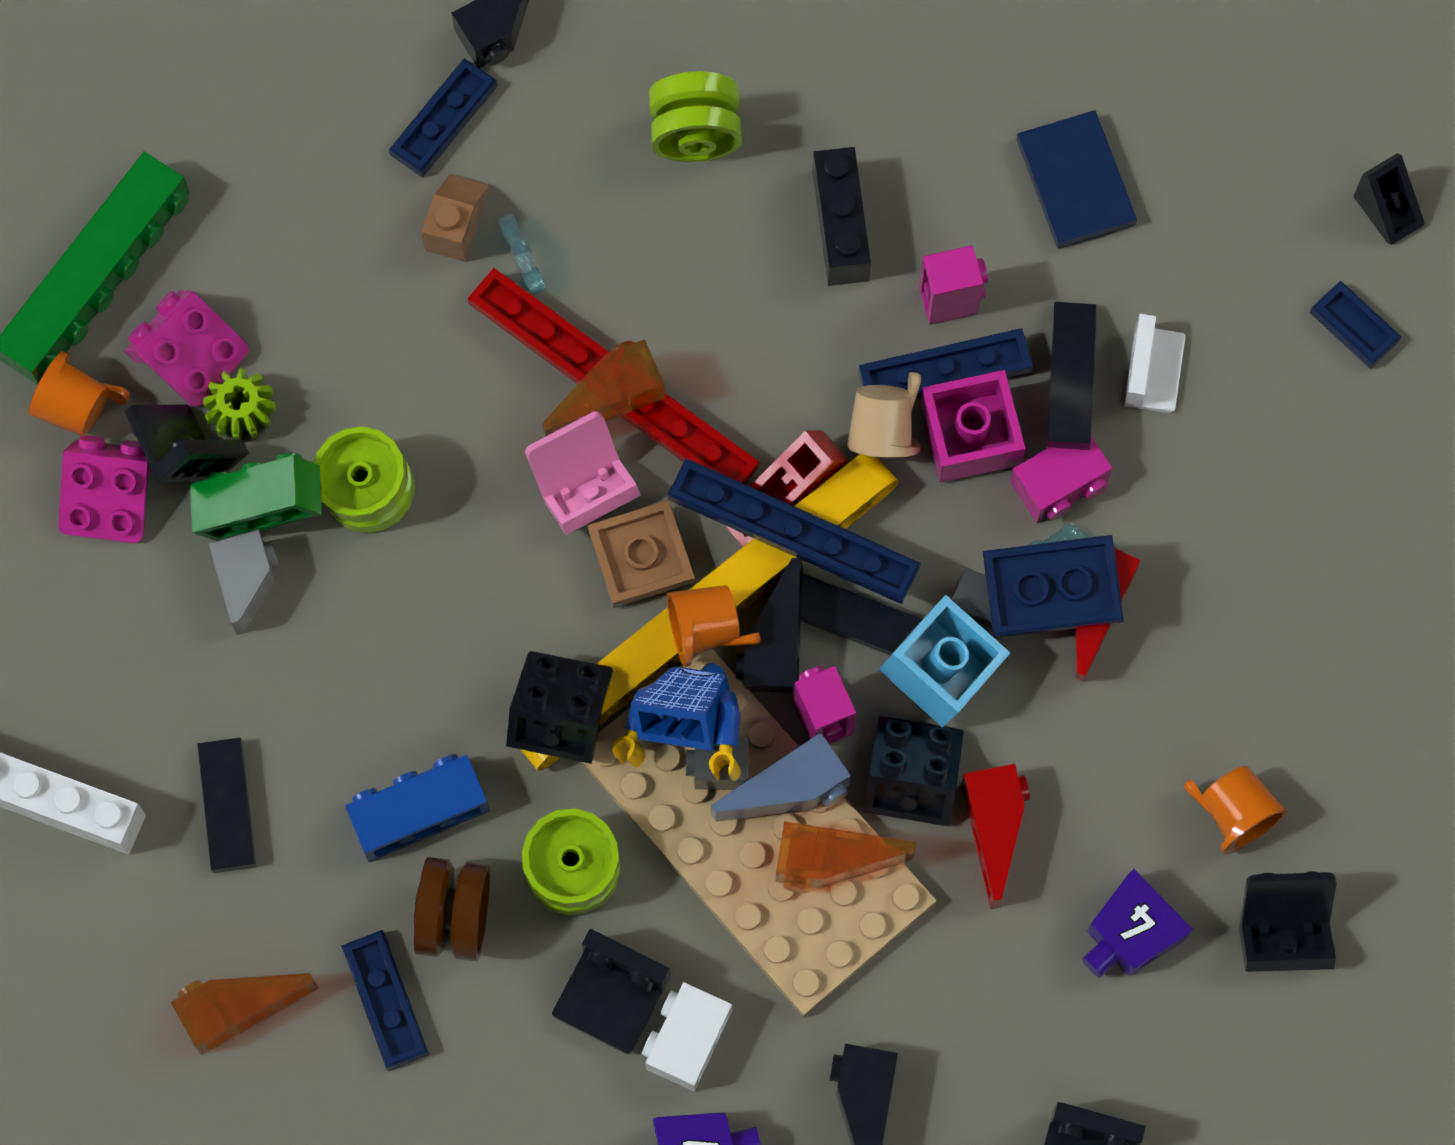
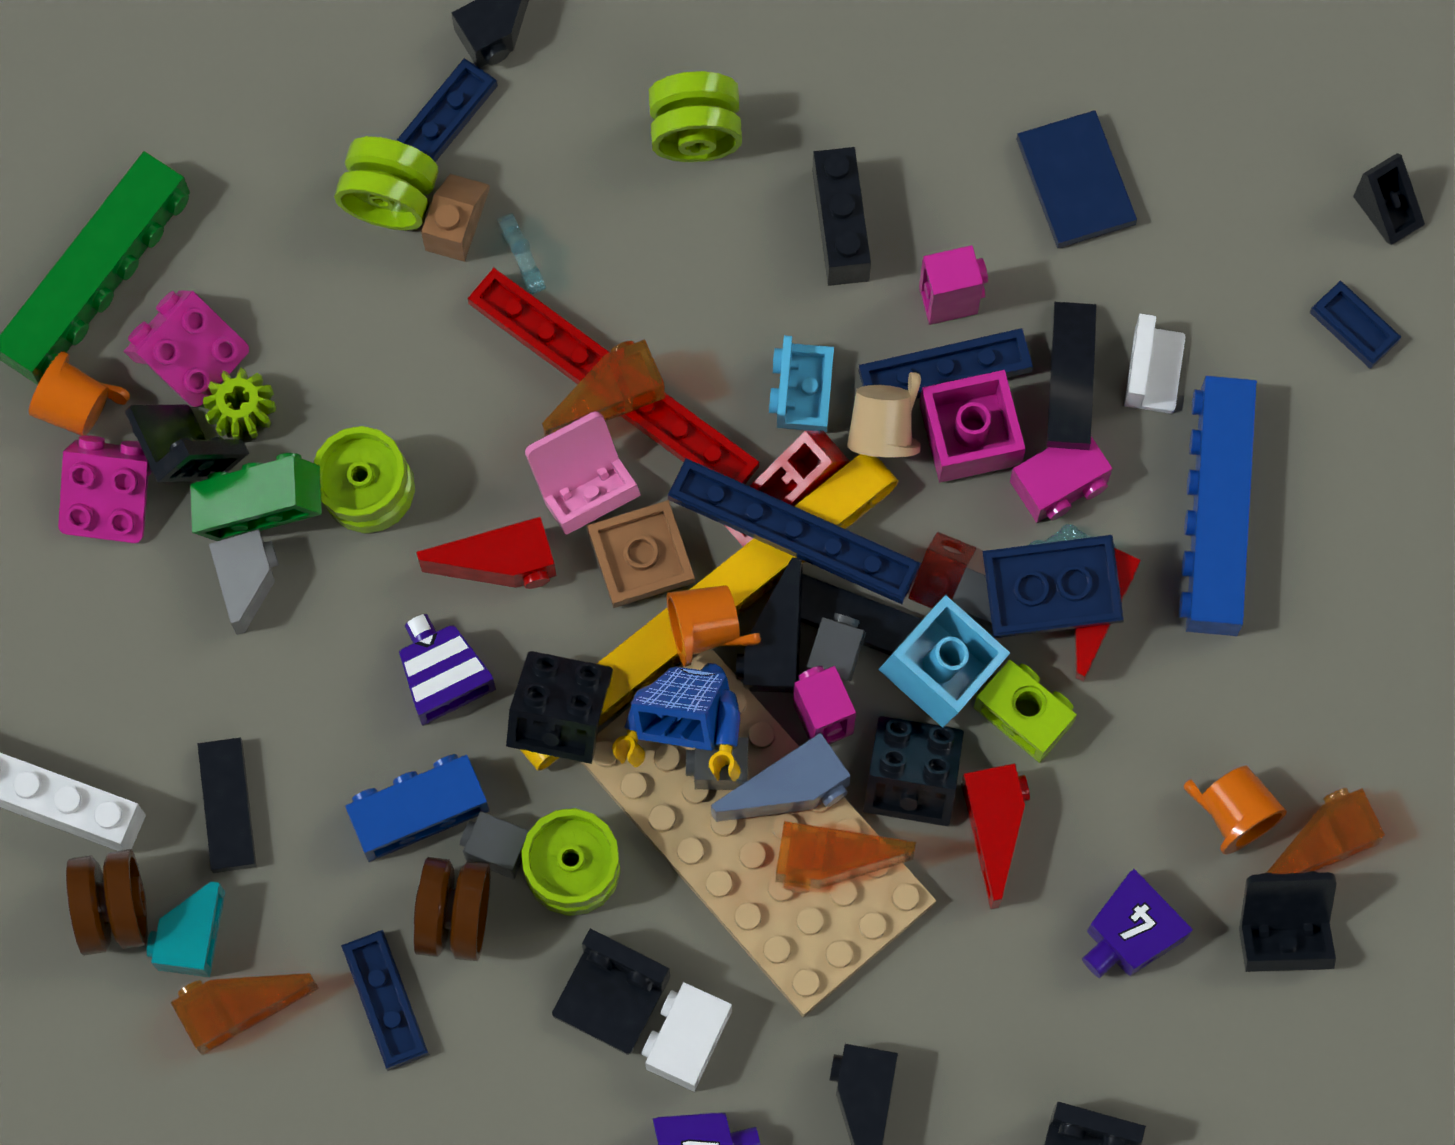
(106, 902): none -> reddish brown wheel
(188, 934): none -> teal slope
(386, 183): none -> lime wheel
(442, 670): none -> dark purple torso
(494, 843): none -> dark grey brick
(503, 556): none -> red slope
(804, 386): none -> medium azure bracket
(838, 645): none -> dark grey brick
(940, 570): none -> clear red bracket
(1032, 733): none -> lime brick
(1220, 506): none -> blue brick
(1334, 833): none -> clear orange slope

